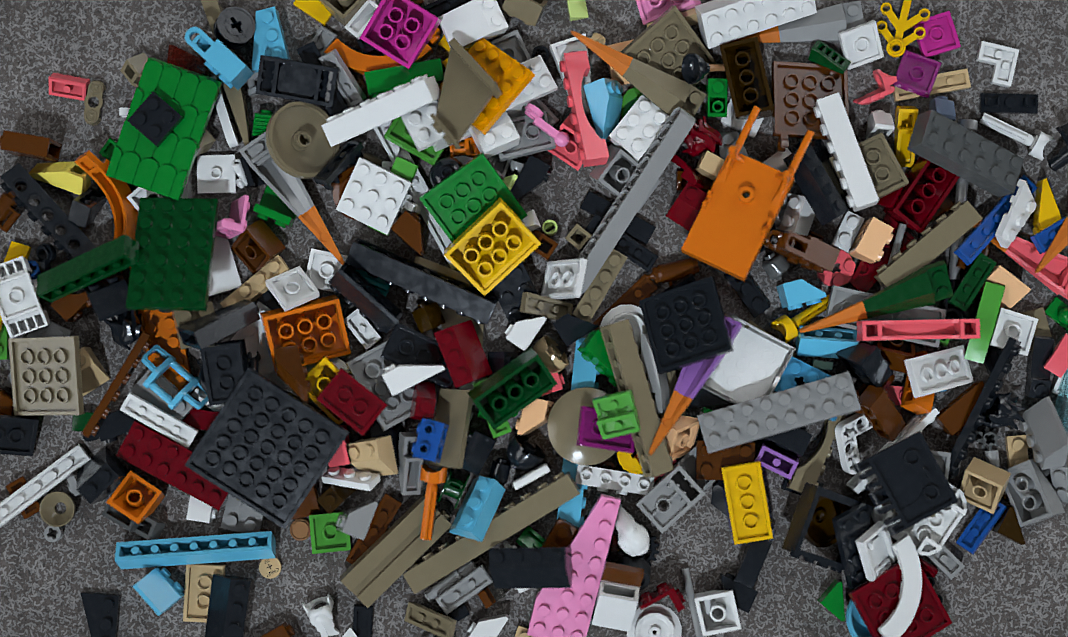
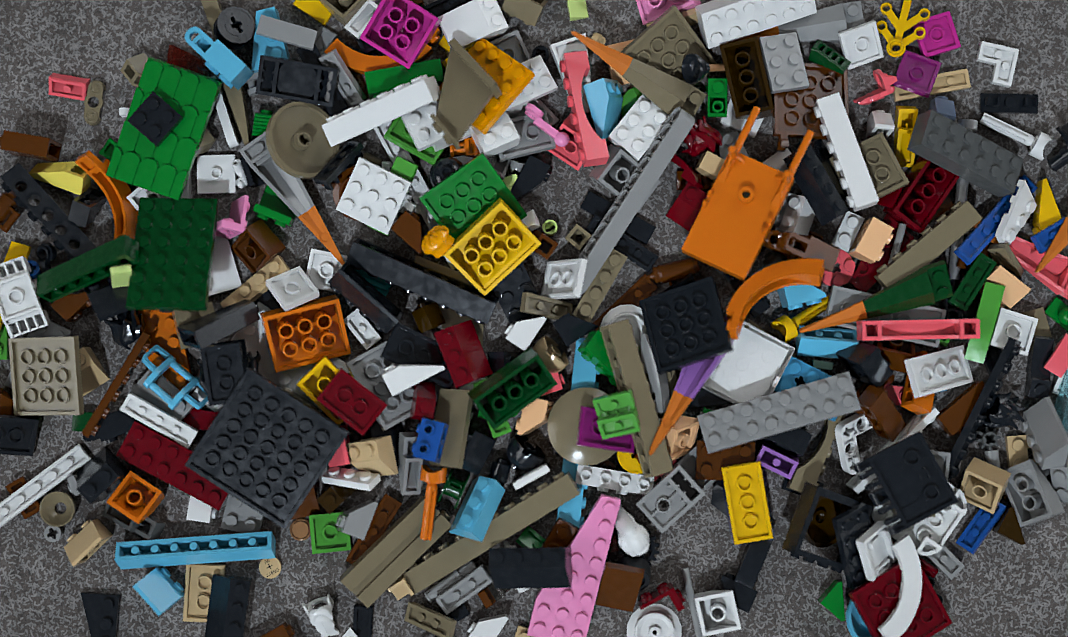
(86, 542): none -> tan slope
(120, 275): none -> yellowish green tile
(286, 32): none -> light grey tile
(290, 370): reddish brown slope -> none
(400, 588): none -> tan panel
(437, 241): none -> light orange piece
(615, 605): white brick -> none
(776, 276): none -> orange arch
(783, 62): none -> light grey plate
(1005, 257): none -> dark tan tile

